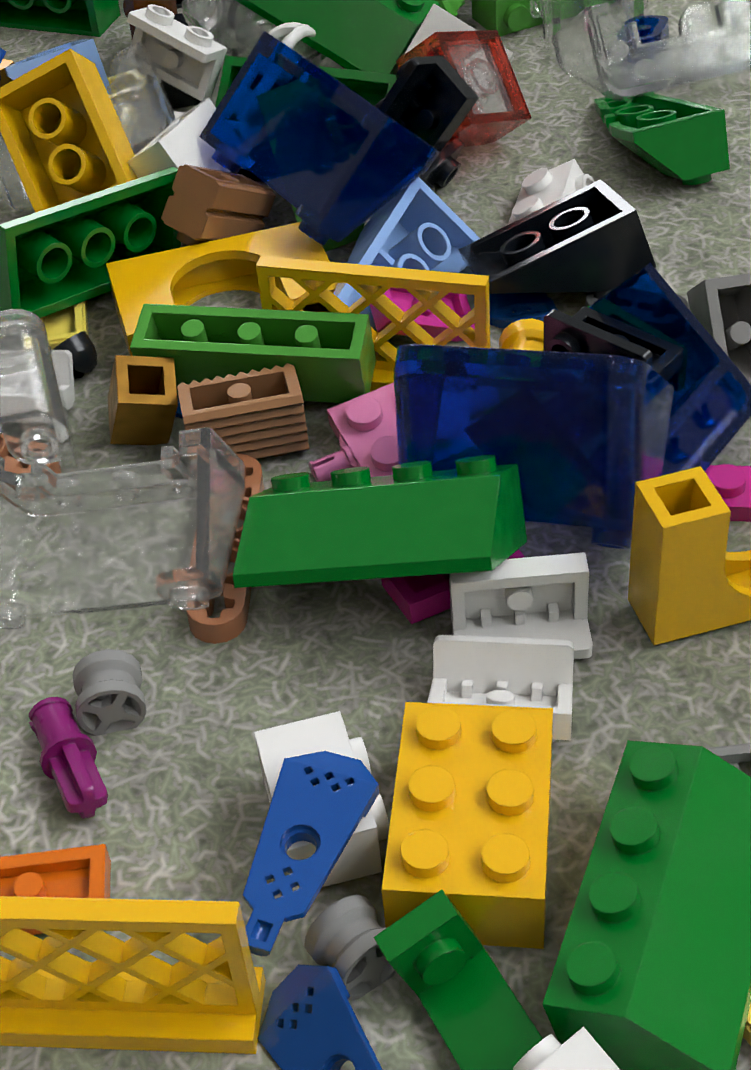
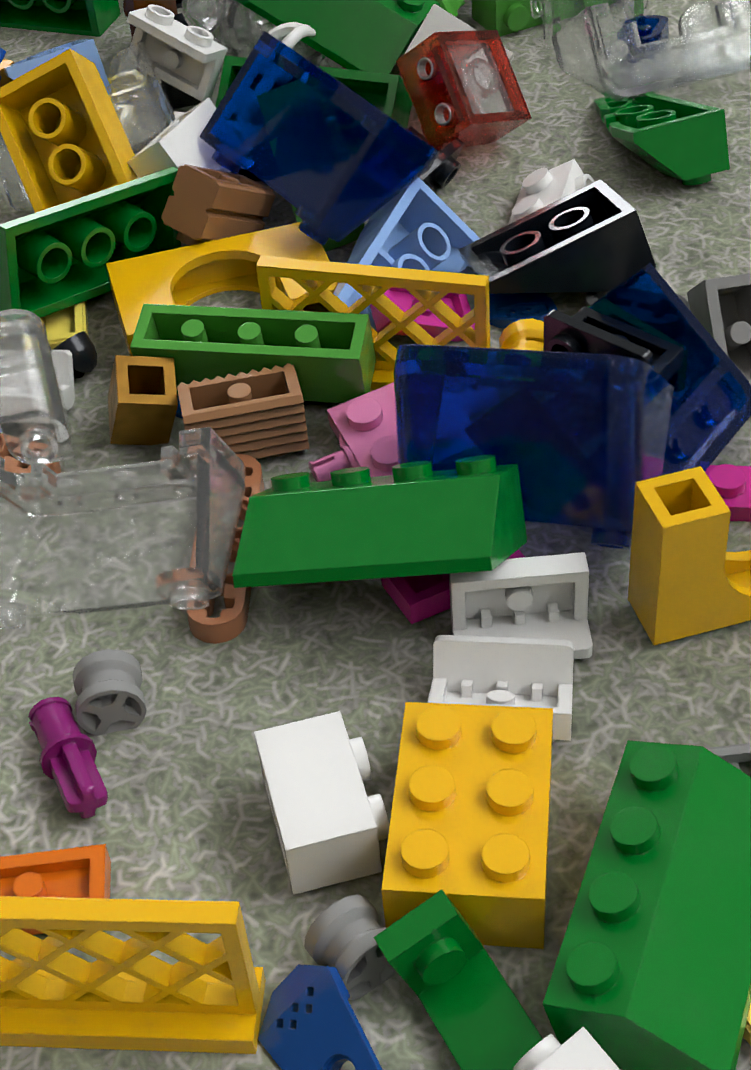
(303, 814): blue piece -> none
(429, 99): black bracket -> none

